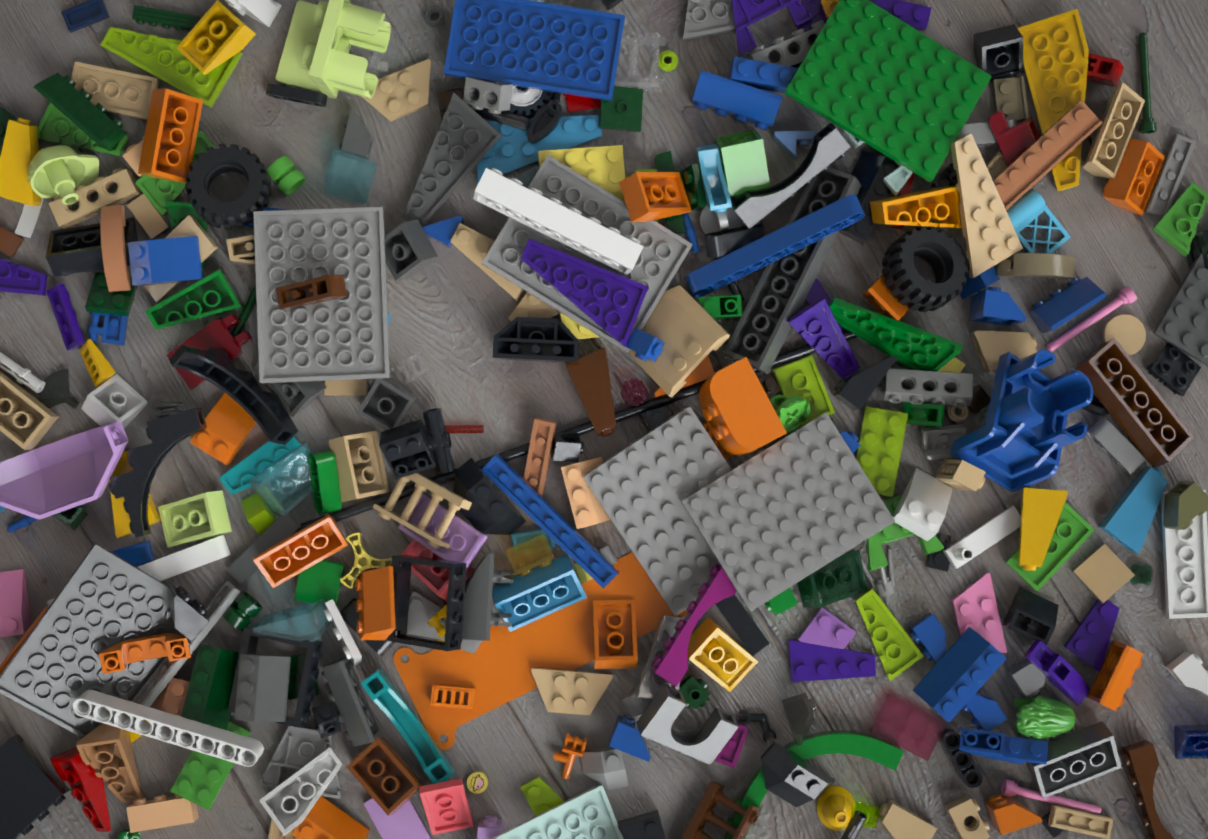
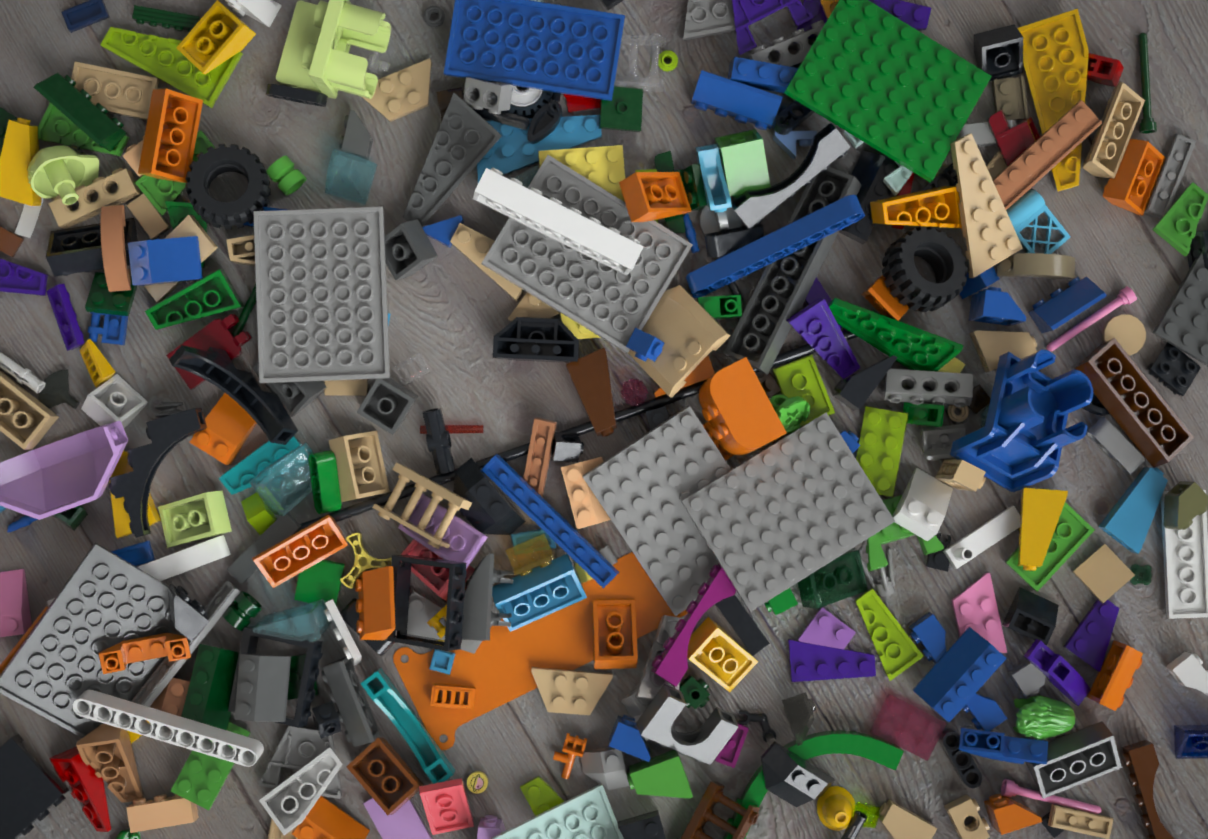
(311, 291): reddish brown slope -> none
(407, 449): black slope -> none
(442, 661): none -> dark azure tile
(598, 293): dark purple wing -> none
(660, 776): none -> bright green slope
(794, 120): none -> black beam

